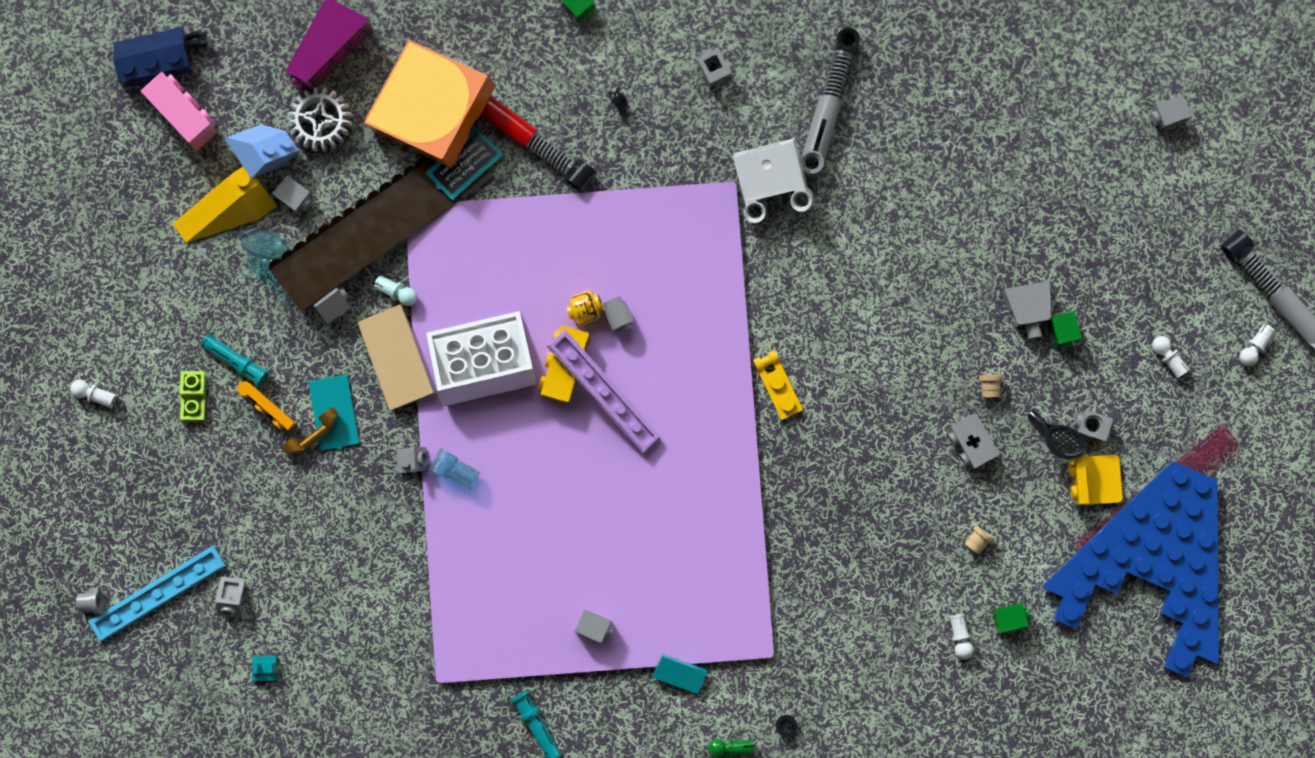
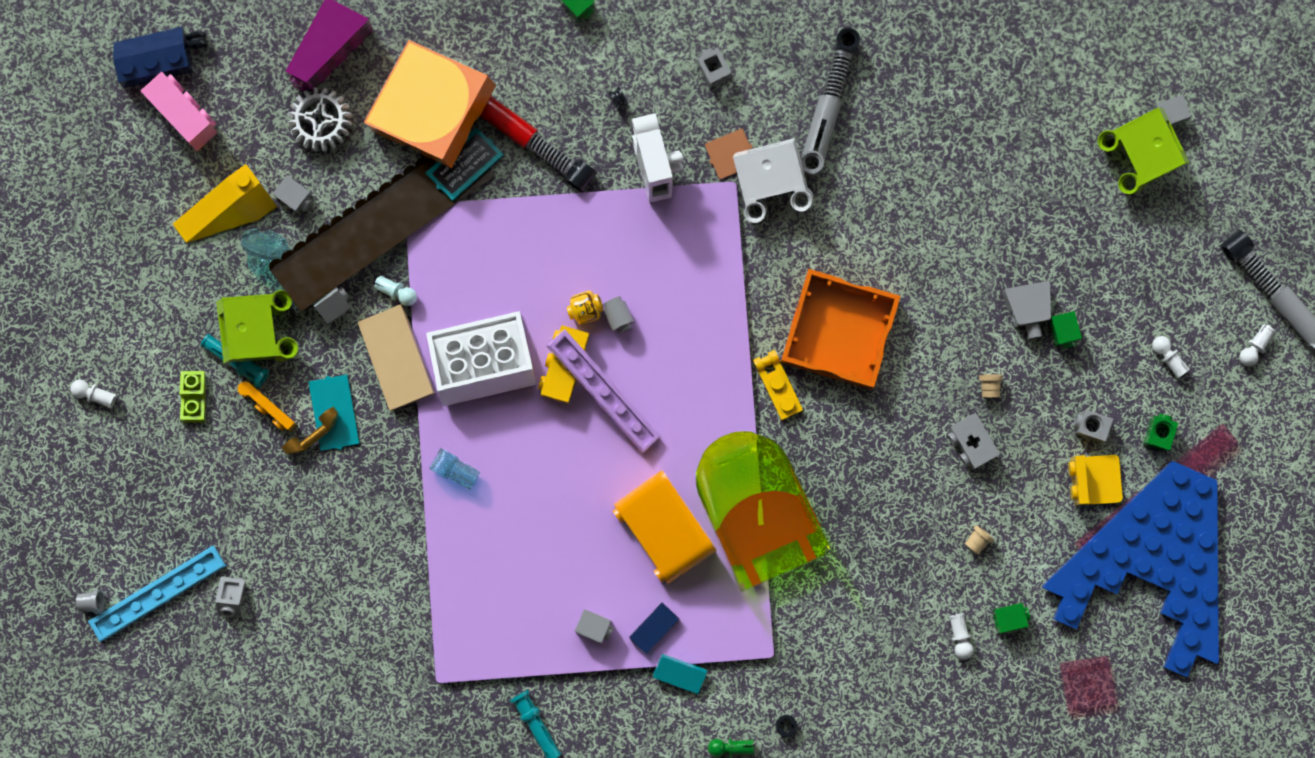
(249, 330): none -> lime piece
(262, 149): light blue slope -> none
(264, 668): teal tile -> none
(412, 460): light grey bracket -> none
(654, 162): none -> white piece
(654, 628): none -> dark blue tile
(664, 527): none -> light orange windscreen
(723, 149): none -> nougat piece
(757, 508): none -> clear neon green windscreen
(840, 329): none -> orange tile
(1051, 429): black piece -> none
(1087, 683): none -> clear pink tile
(1150, 146): none -> lime piece
(1153, 440): none -> green brick

